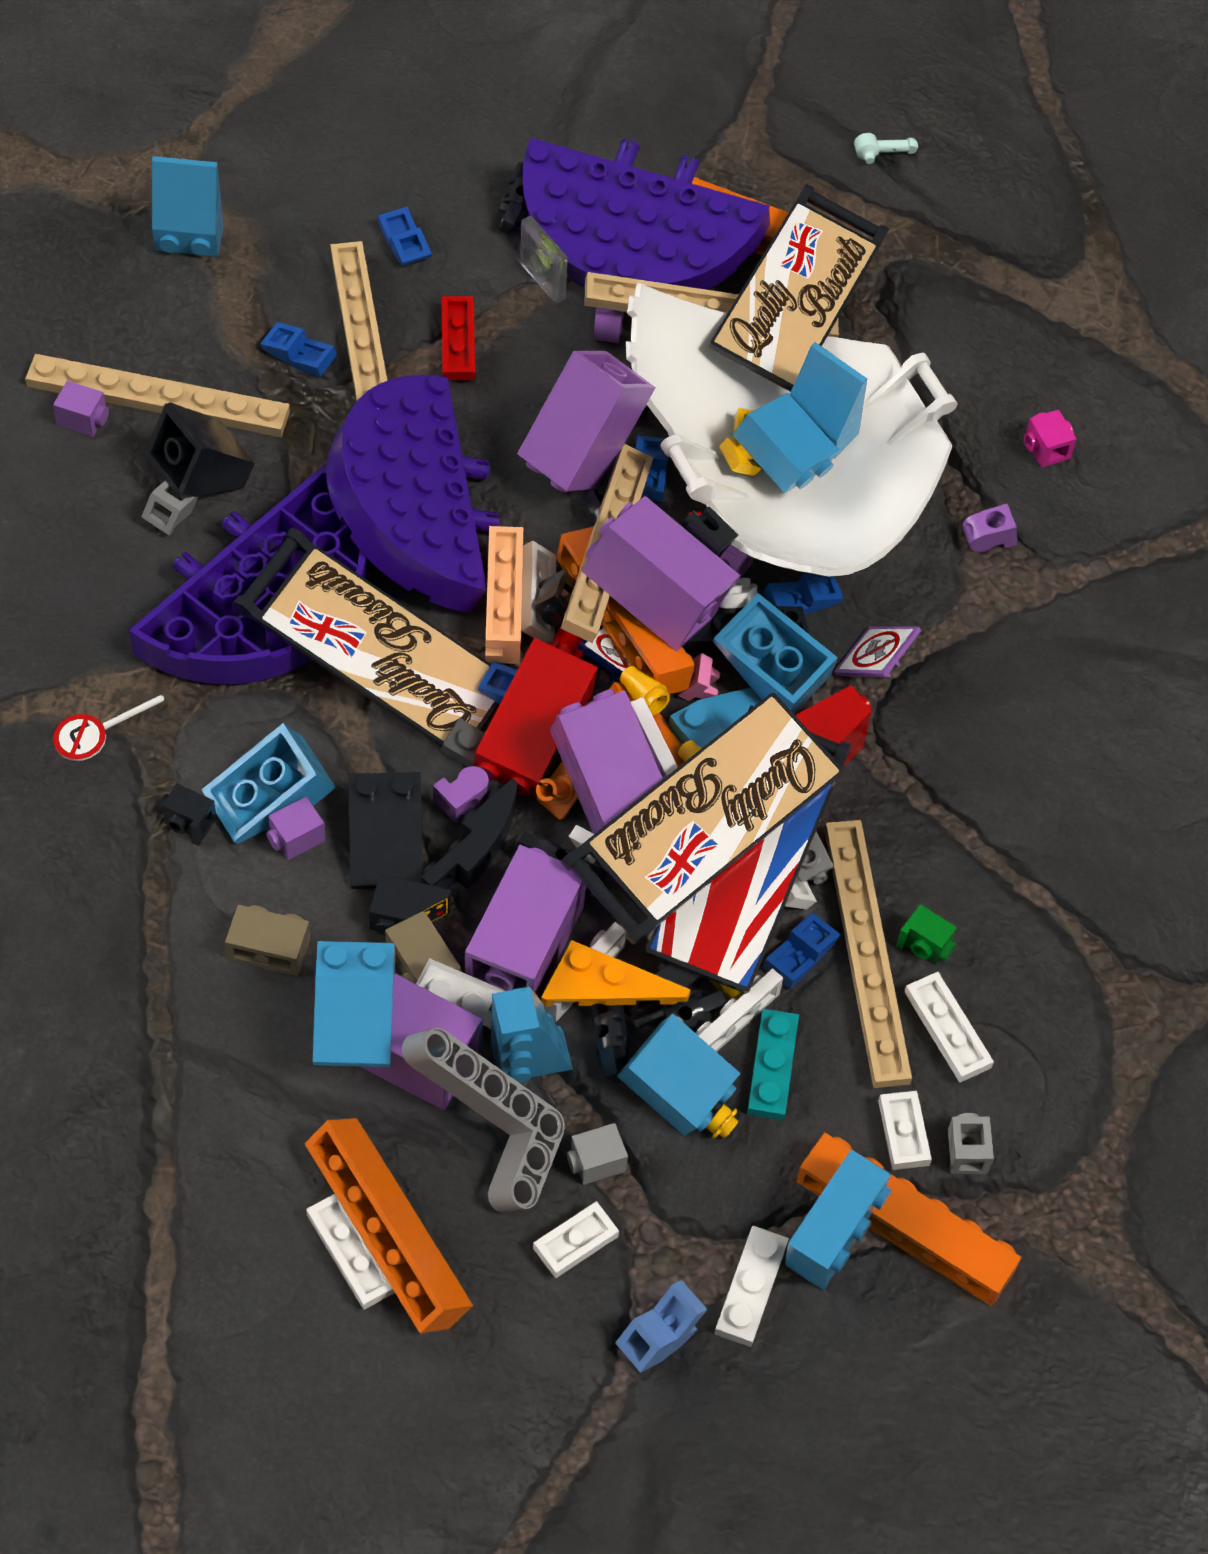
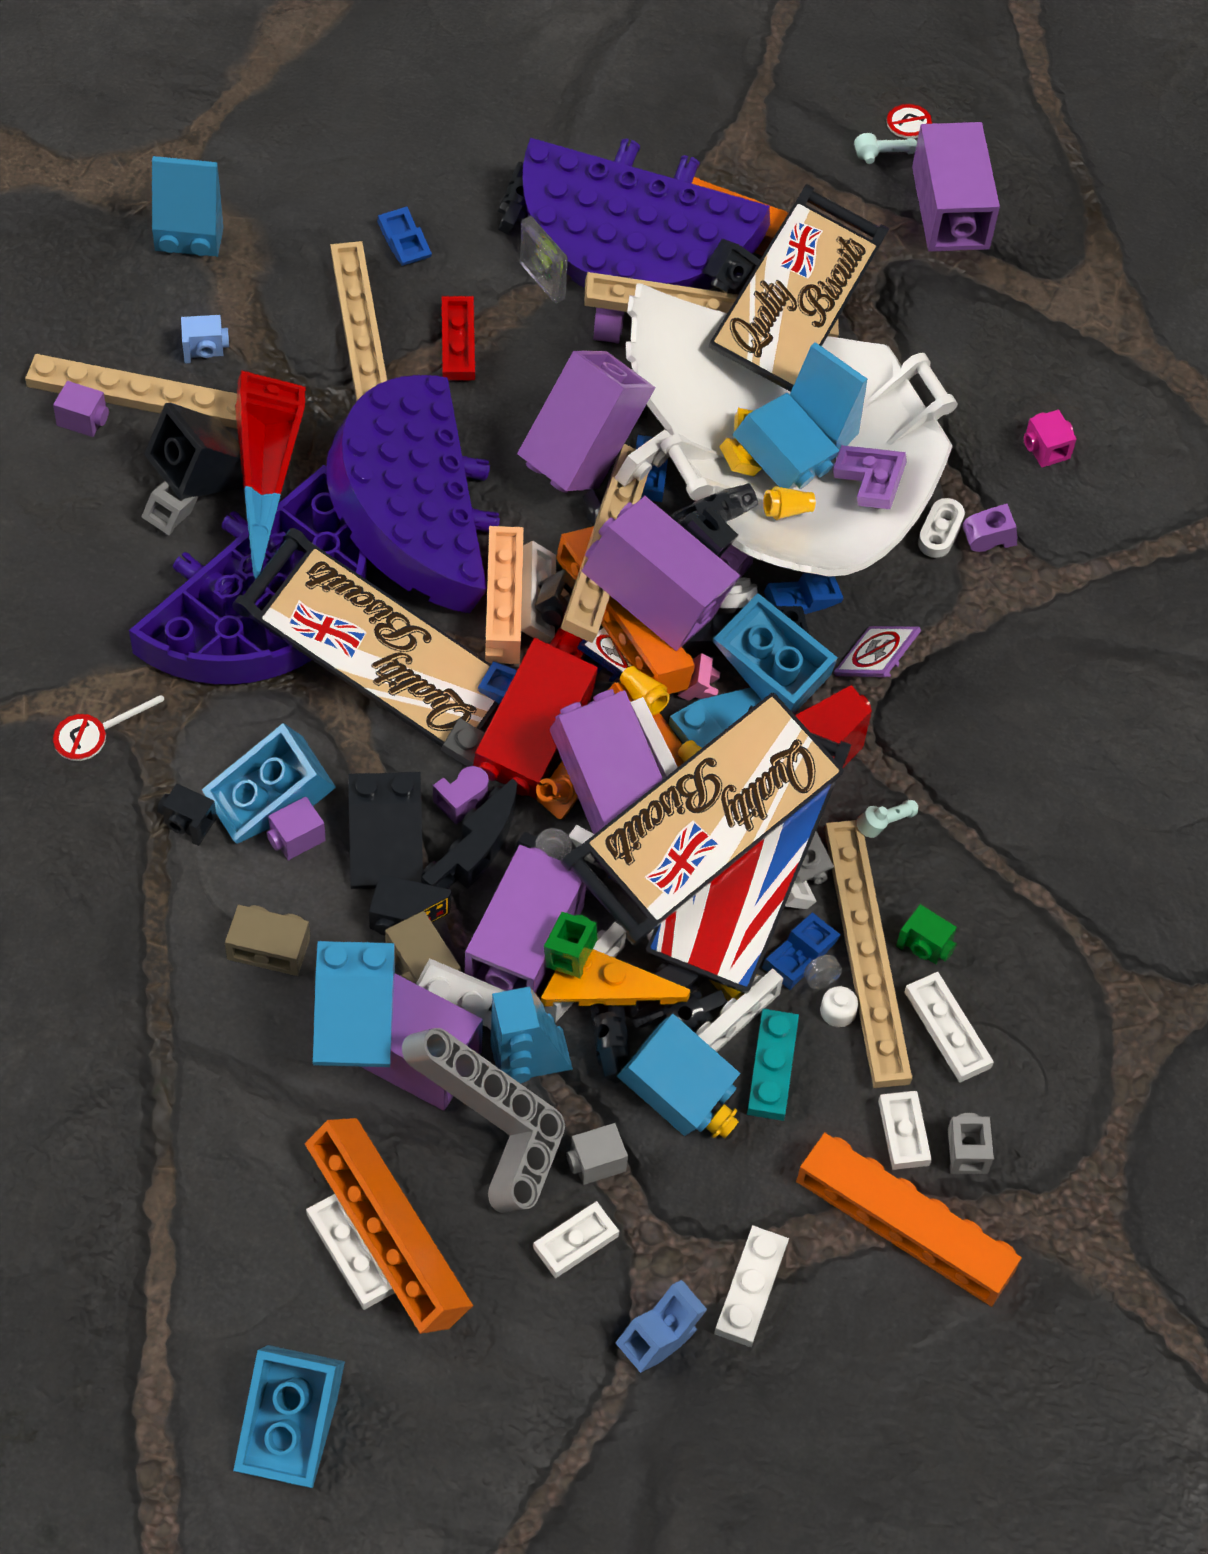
(203, 337): none -> light blue brick
(267, 430): none -> red plate
(288, 1415): none -> dark azure slope
(294, 349): blue slope -> none
(554, 843): none -> clear tile
(570, 944): none -> green brick
(642, 459): none -> white plate
(726, 503): none -> black hinge
(729, 266): none -> black brick
(787, 502): none -> yellow cone
(822, 971): none -> clear tile
(837, 1219): dark azure wedge -> none
(839, 1006): none -> white piece
(876, 469): none -> medium lavender plate
(876, 818): none -> light aqua piece
(906, 120): none -> piece
(939, 529): none -> white plate
(955, 186): none -> medium lavender brick

